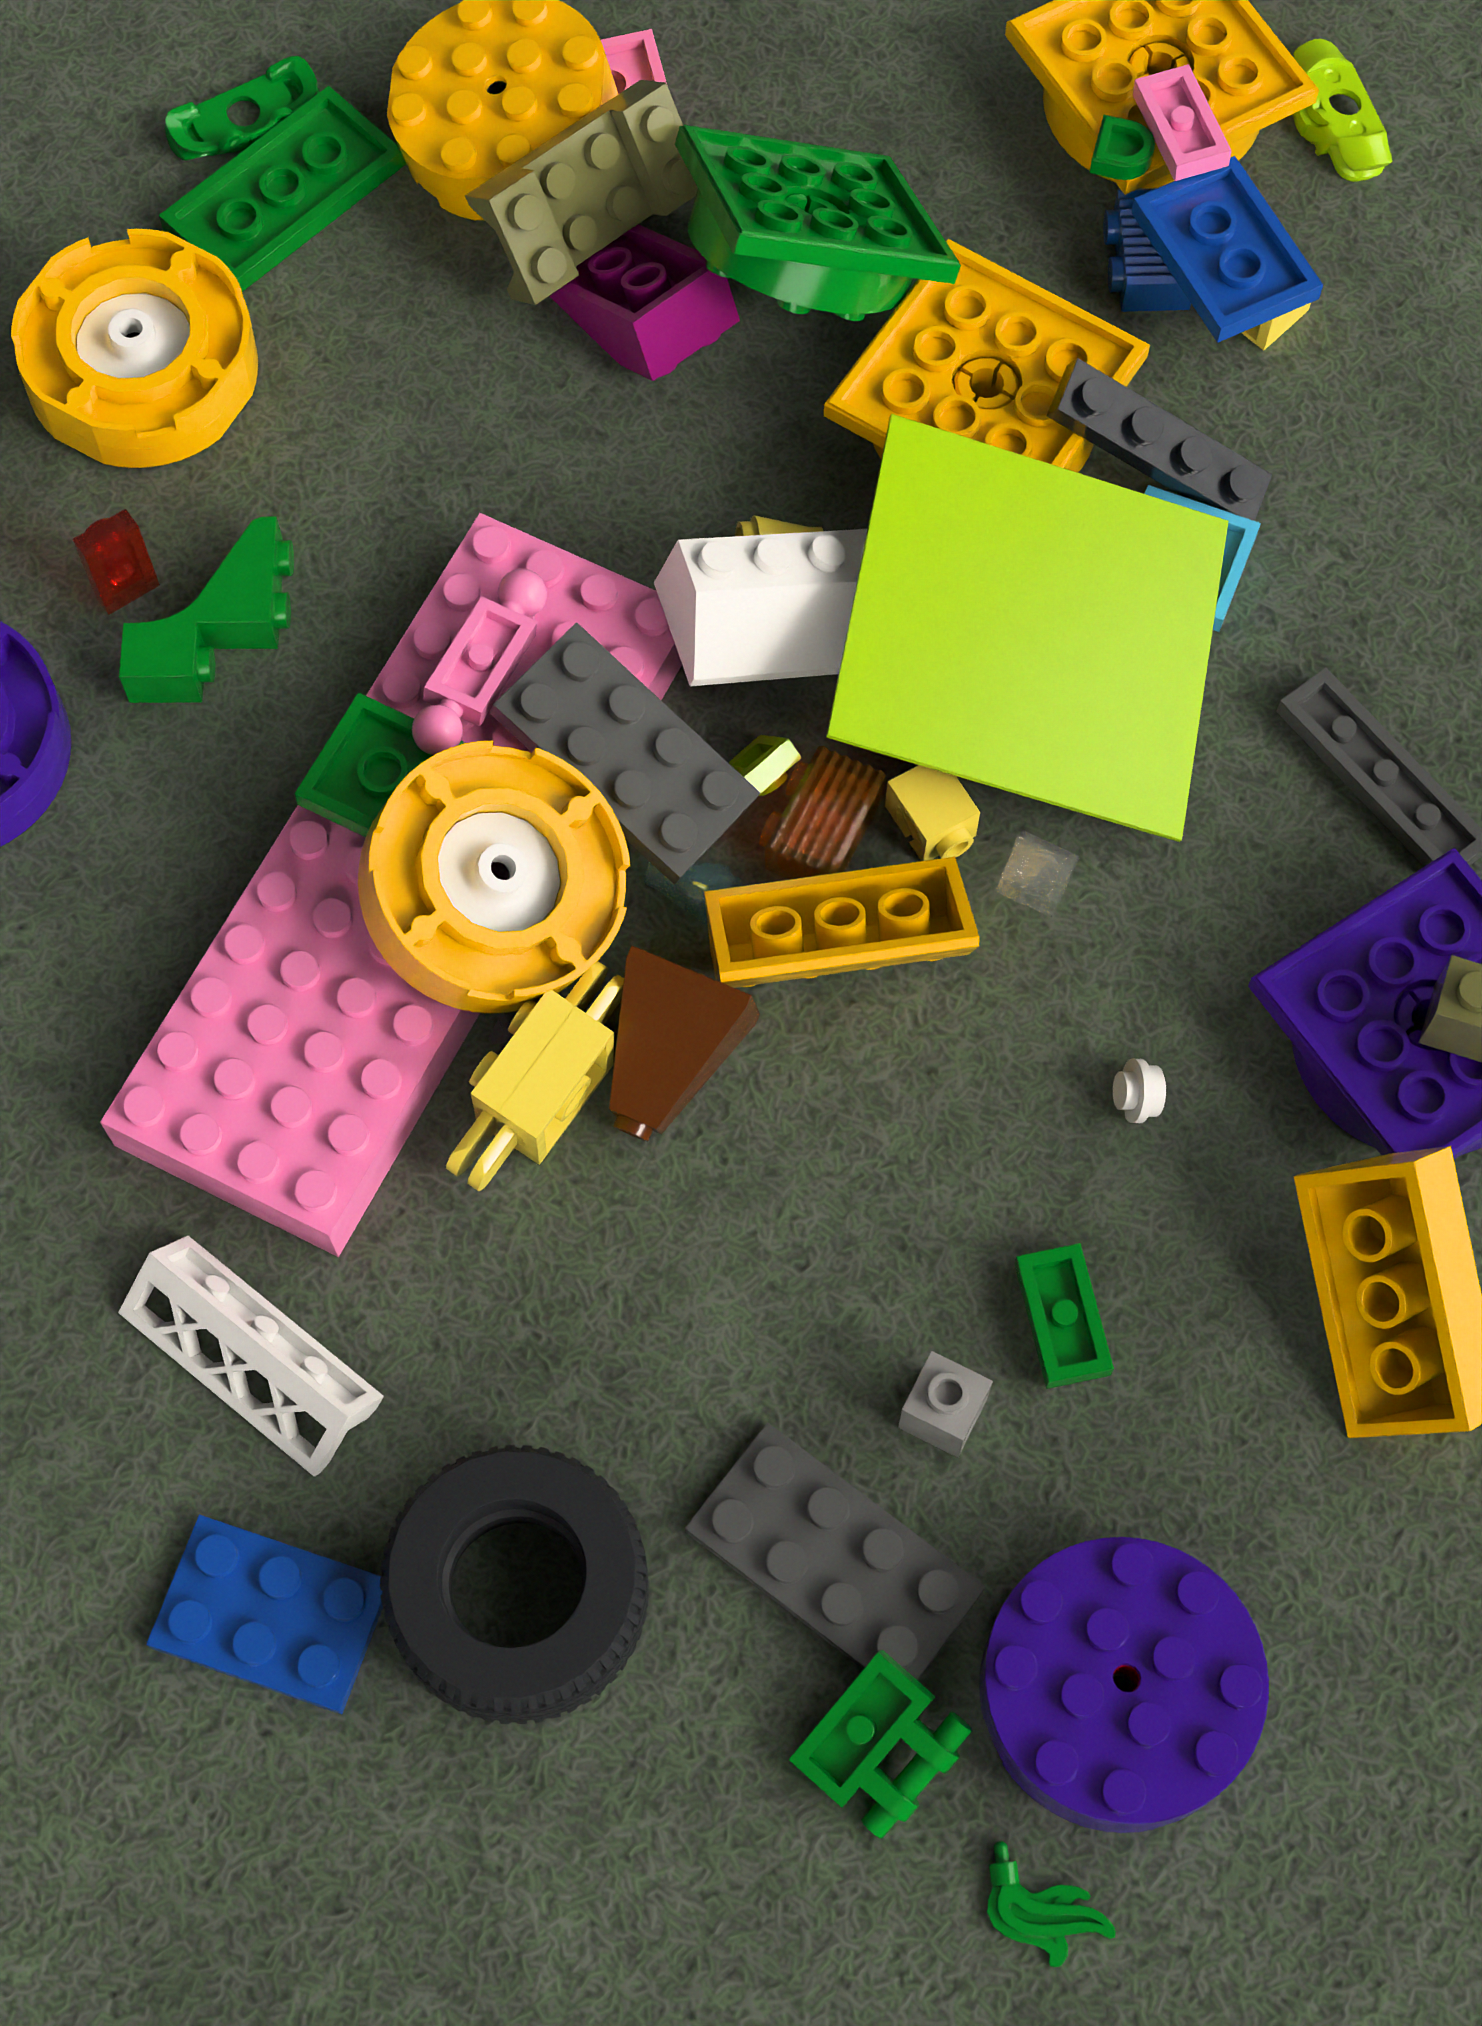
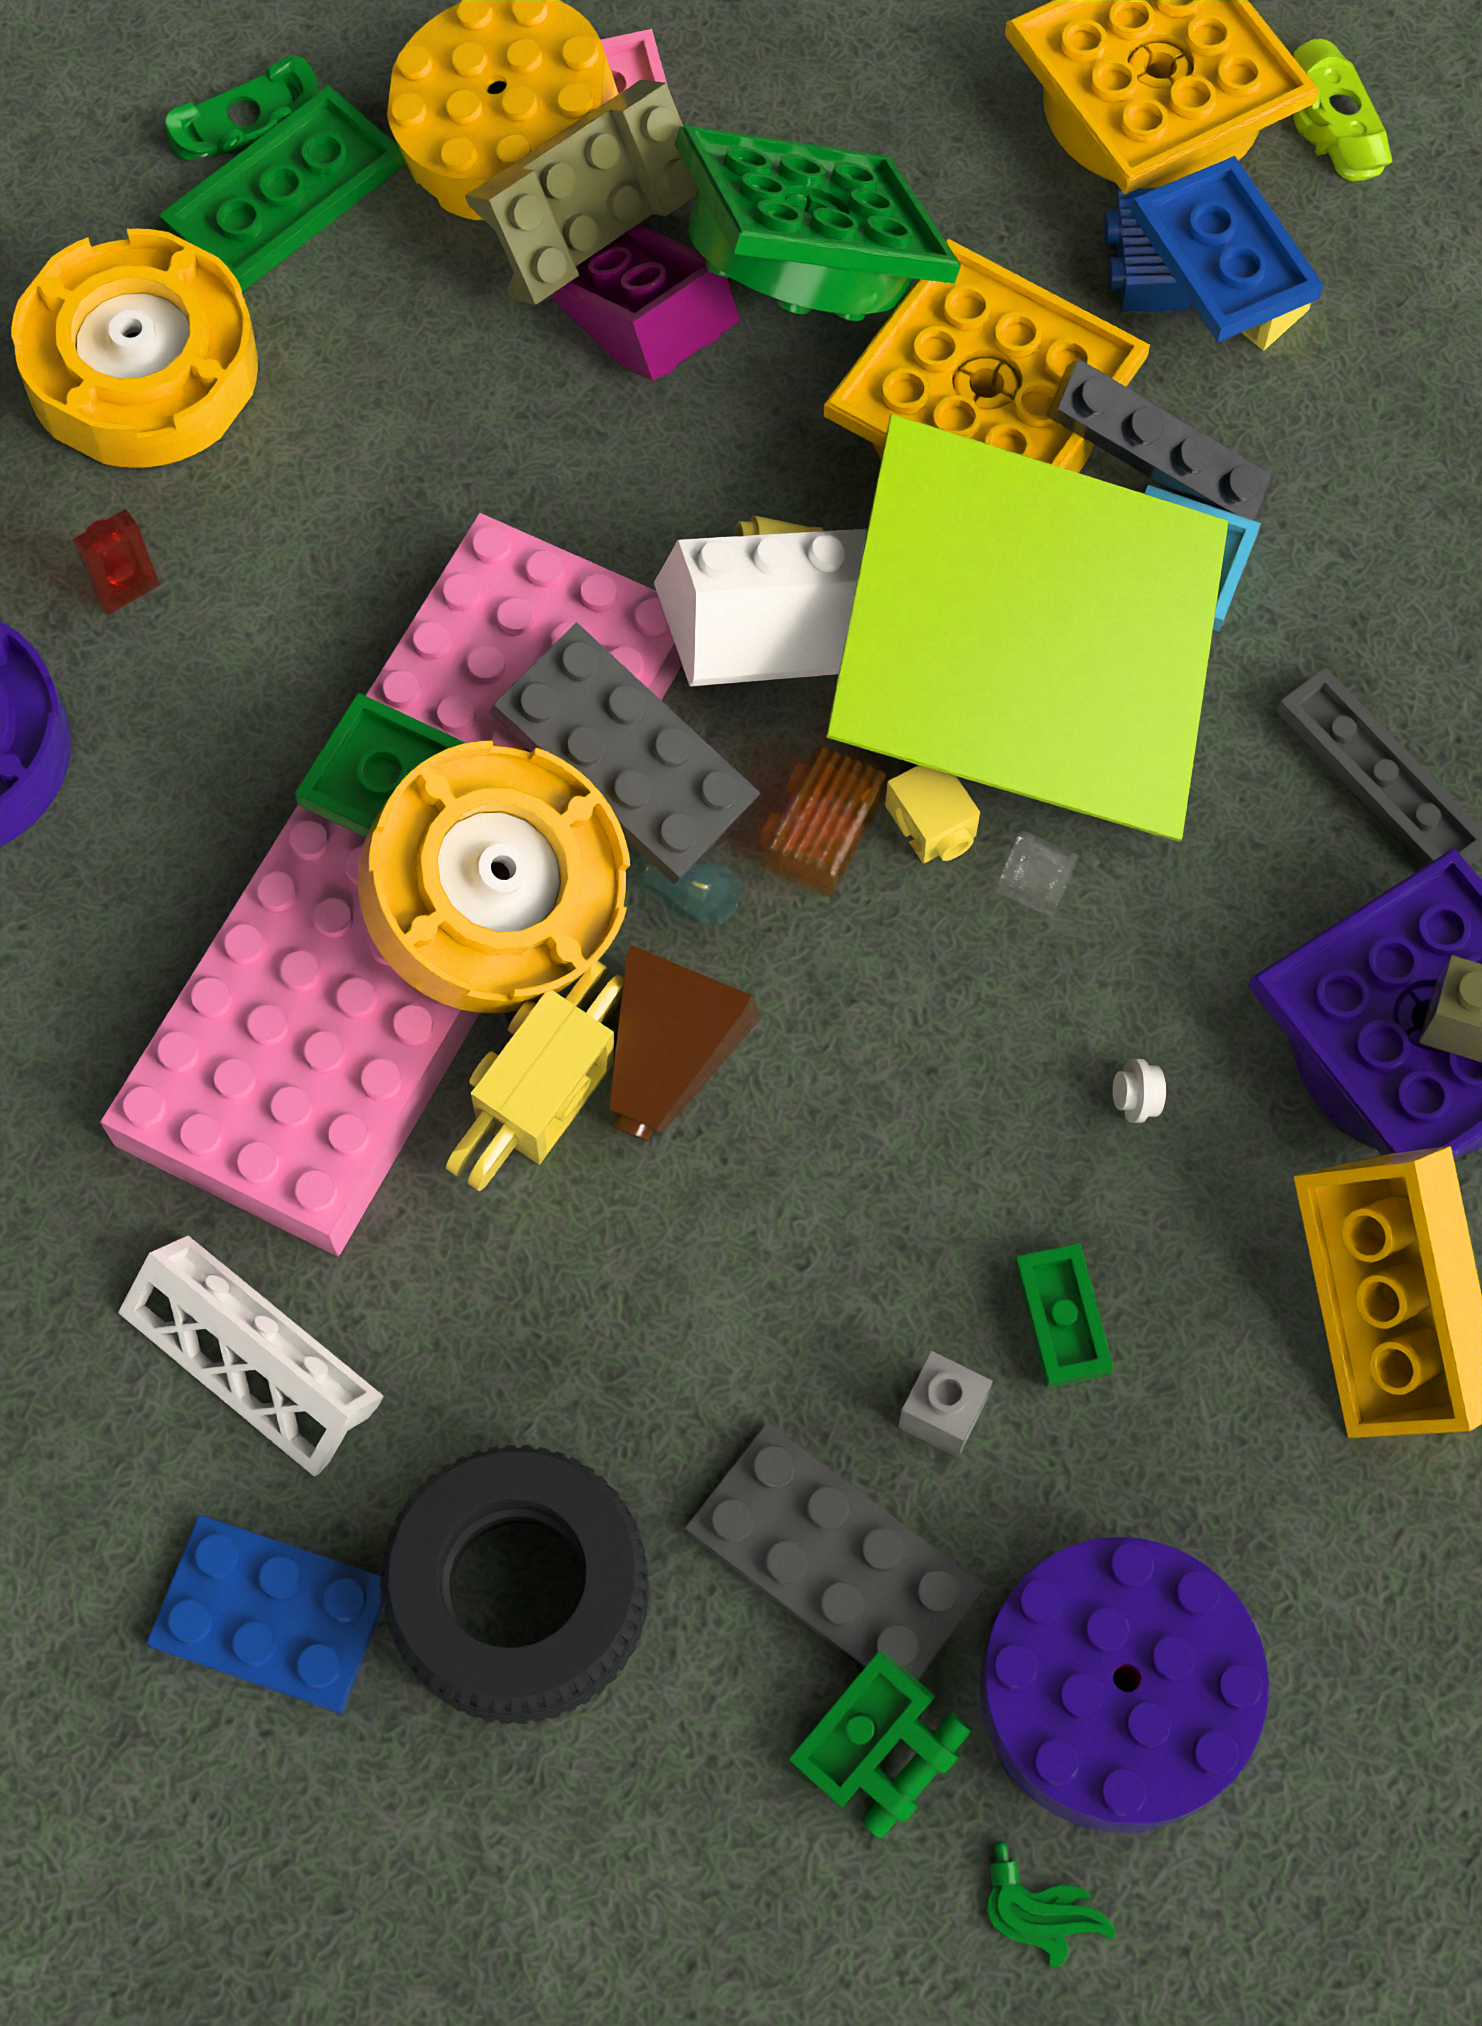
(235, 610): green arch -> none
(479, 661): bright pink plate -> none
(766, 762): lime plate -> none
(839, 923): yellow slope -> none
(1122, 149): green tile -> none
(1181, 122): bright pink plate -> none

